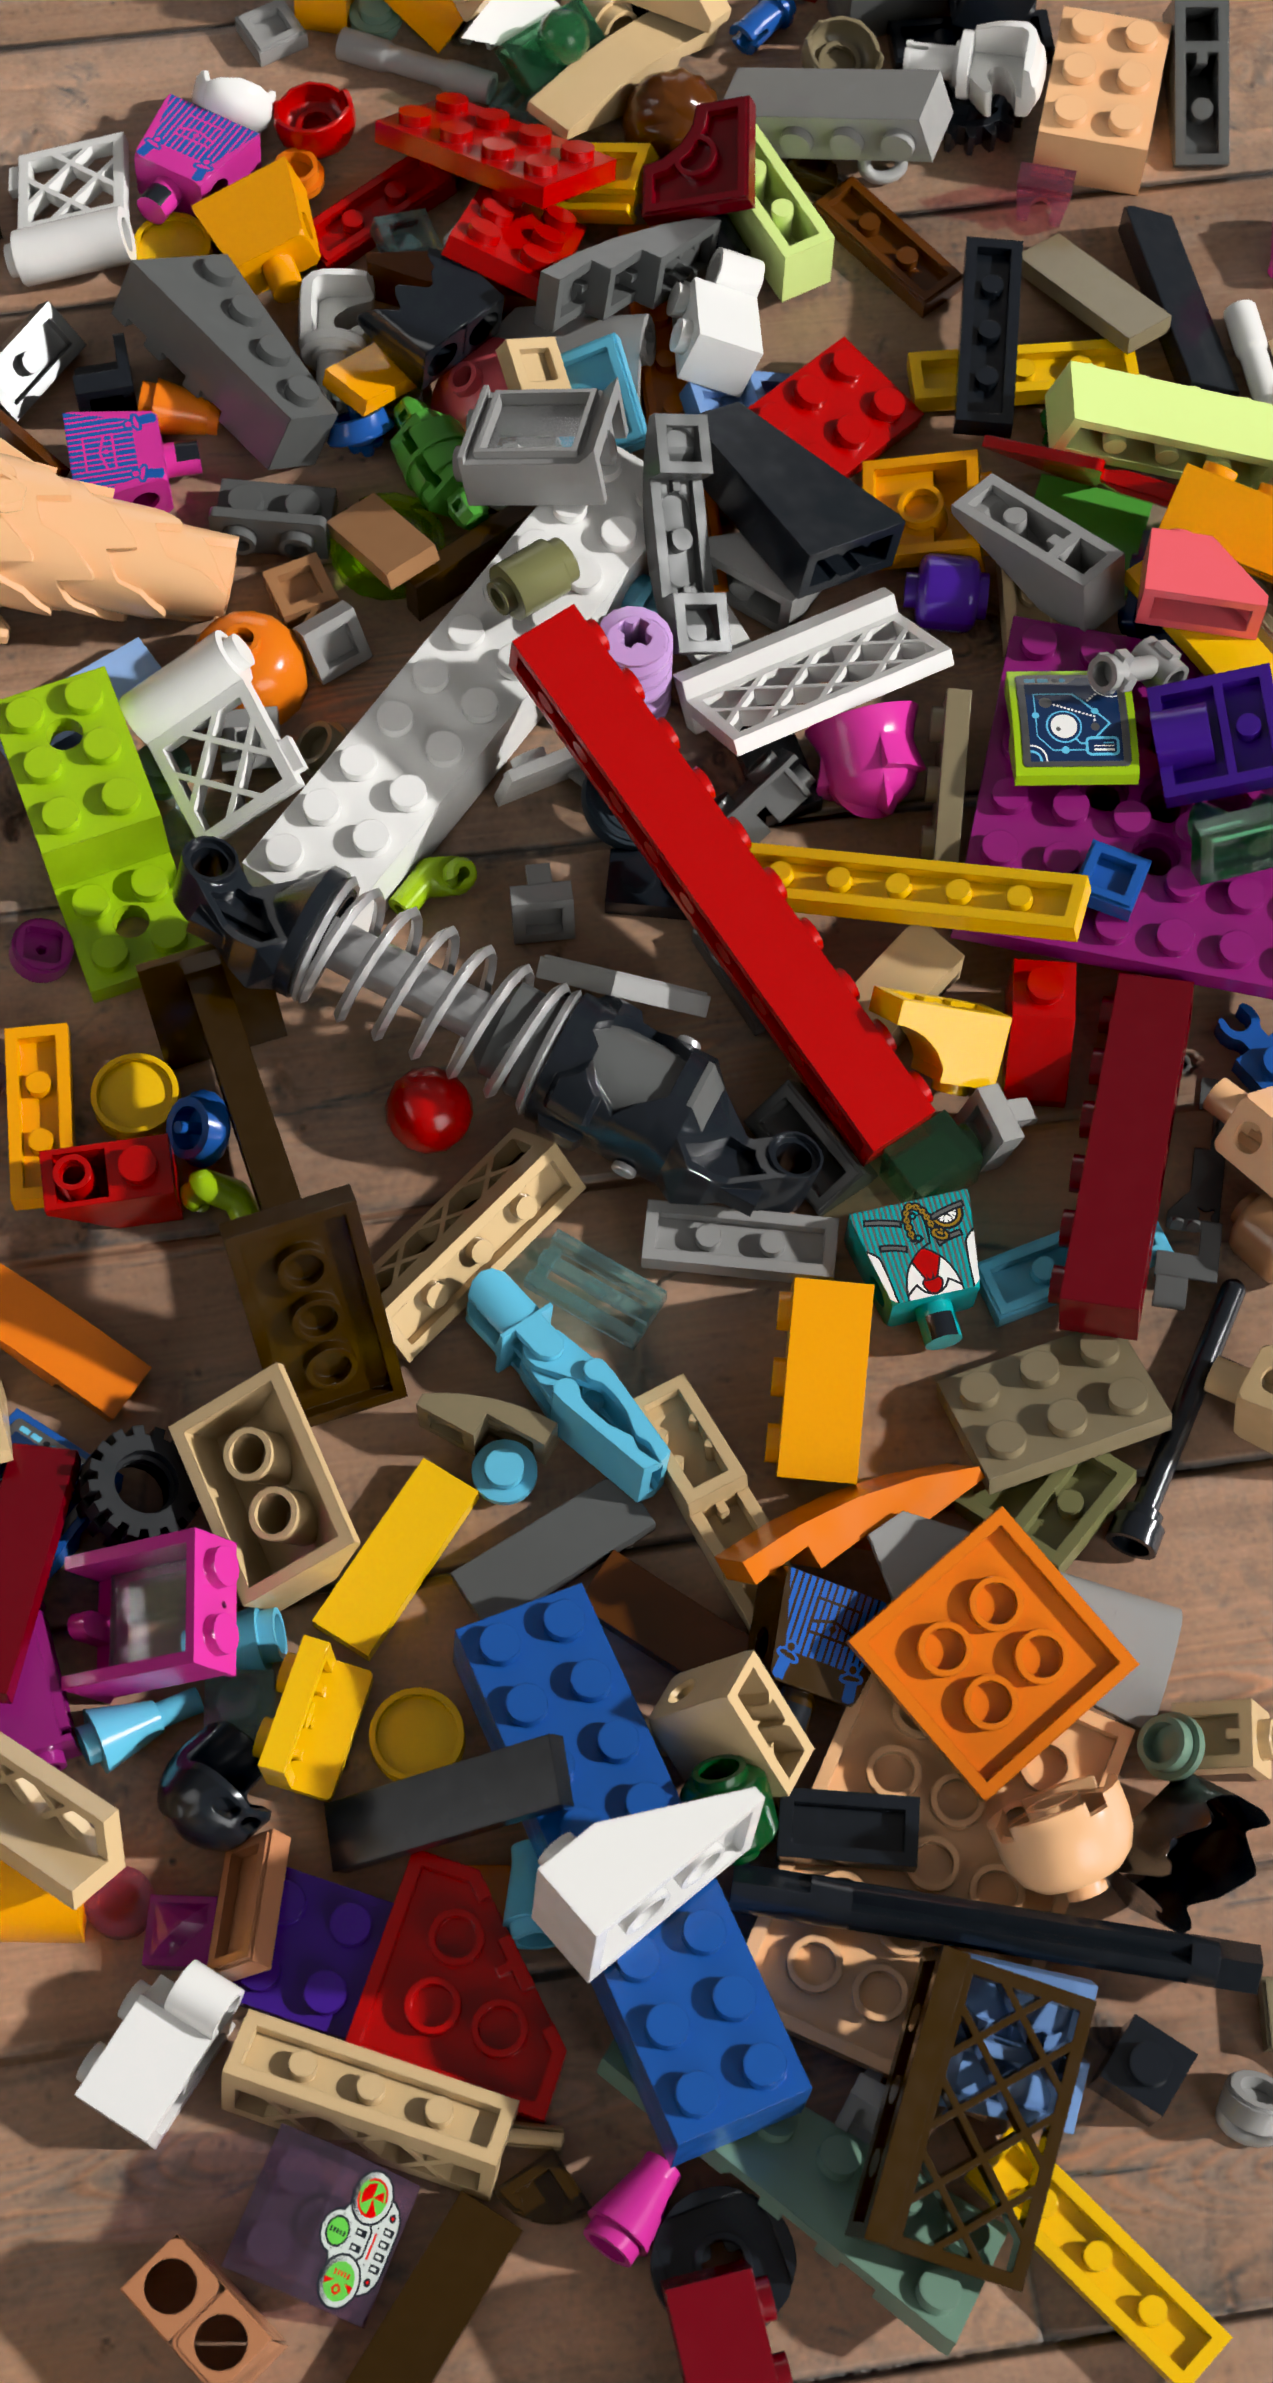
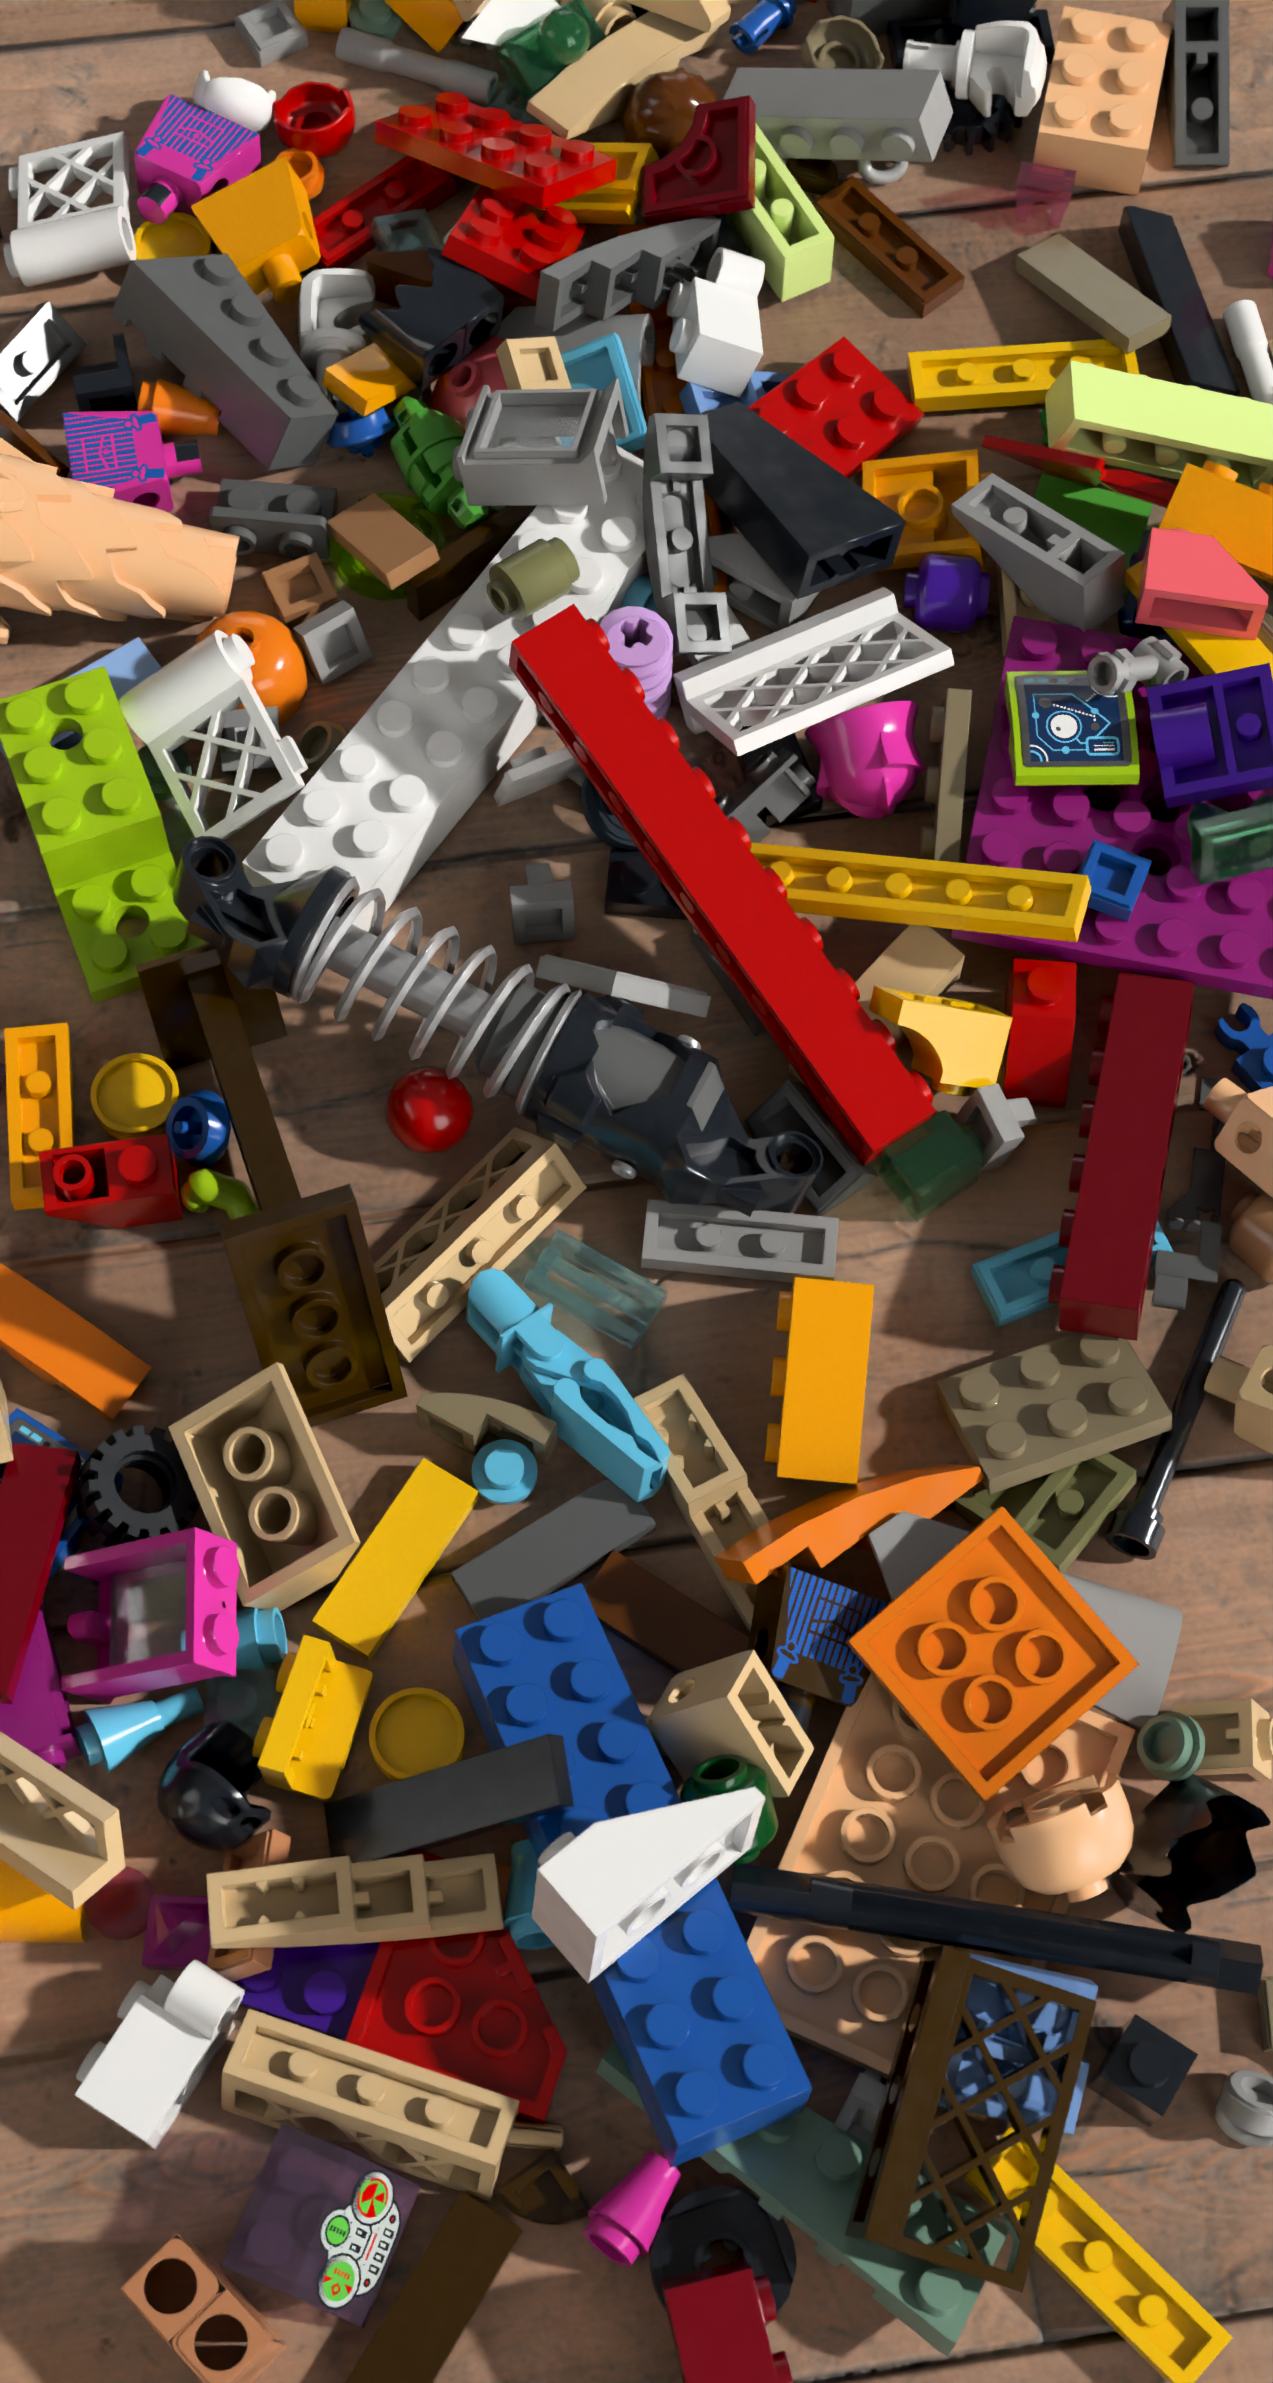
(41, 950): magenta tile -> none
(353, 1902): none -> tan slope
(432, 879): lime arm -> none
(848, 1829): black tile -> none
(919, 1262): torso -> none
(988, 337): black plate -> none

